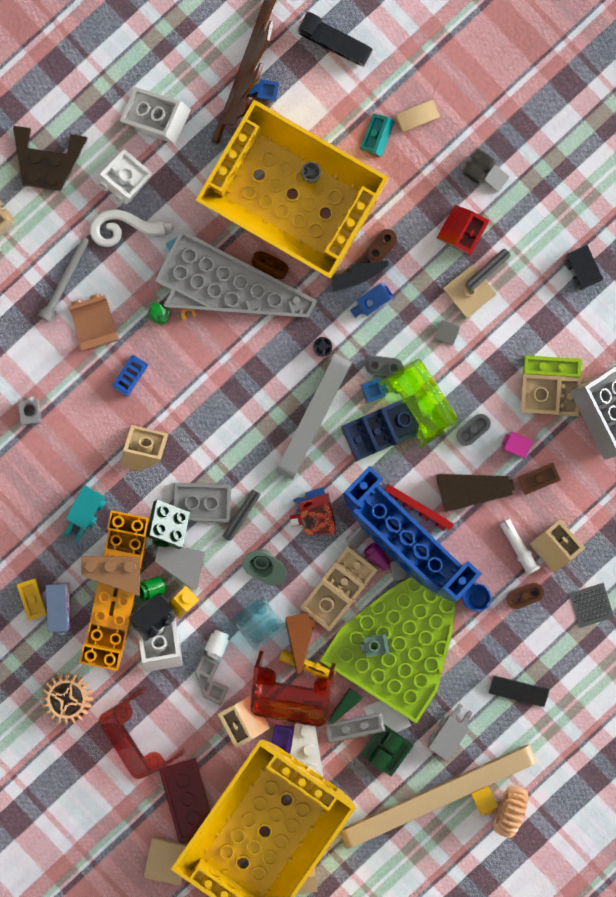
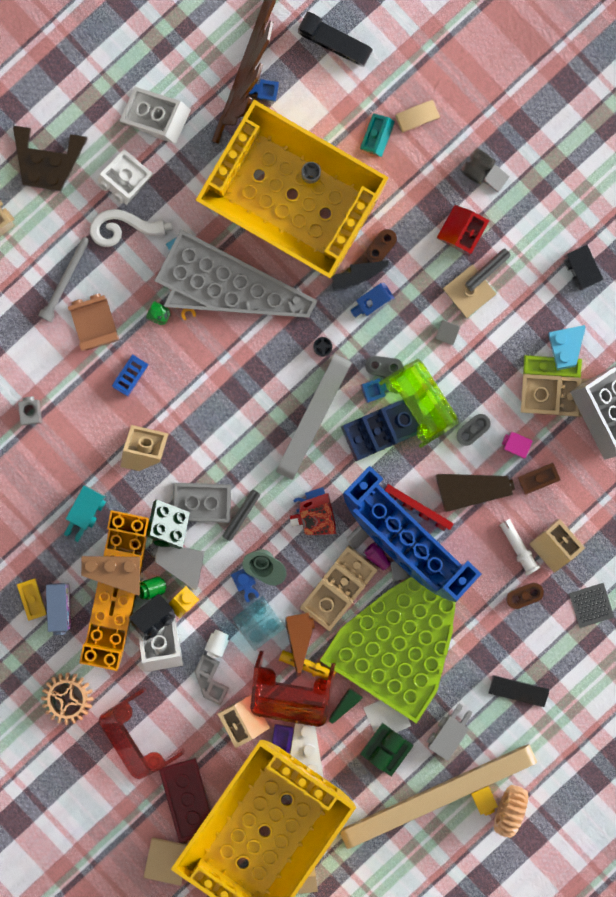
(244, 582): none -> blue plate
(269, 265): reddish brown plate -> none
(355, 727): light grey tile -> none
(380, 639): sand green brick -> none
(477, 598): blue hair -> none
(566, 346): none -> medium azure wing

